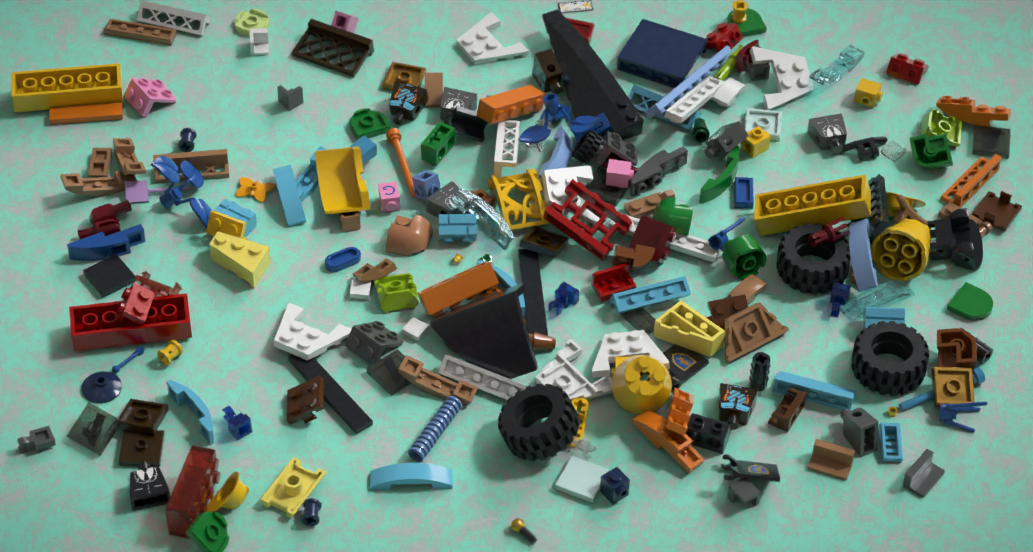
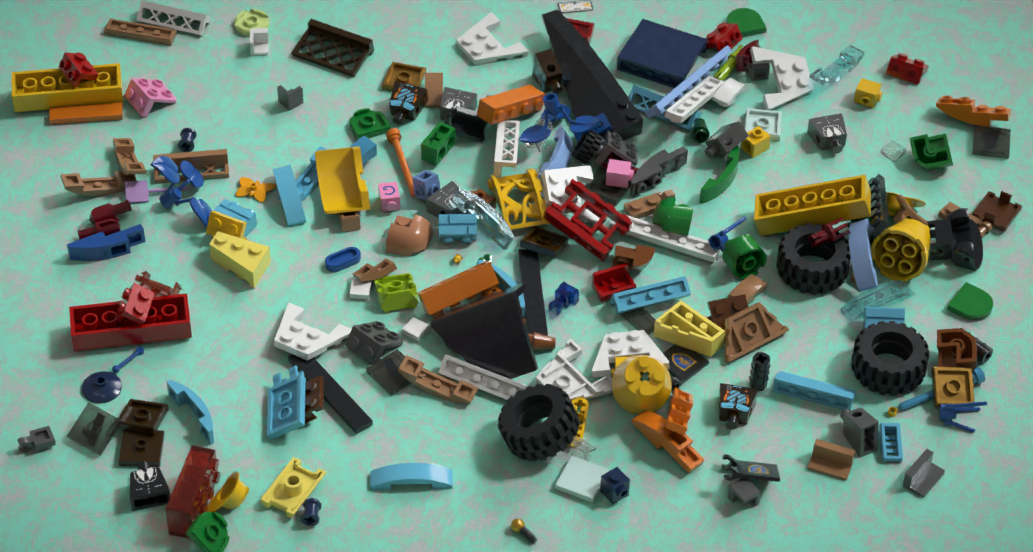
(77, 67): none -> red bracket
(100, 162): medium nougat slope -> none
(109, 275): black tile -> none
(165, 352): yellow bush -> none
(239, 424): clear blue piece -> none
(286, 404): none -> medium azure tile
(344, 21): bright pink brick -> none
(435, 428): medium blue piece -> none
(655, 235): dark red bracket -> none
(708, 433): black brick -> none
(739, 14): yellow bush -> none
(743, 192): blue tile -> none
(788, 410): reddish brown hinge -> none
(839, 296): clear blue piece -> none
(860, 146): black piece -> none
(936, 124): lime slope -> none
(973, 185): orange fence -> none

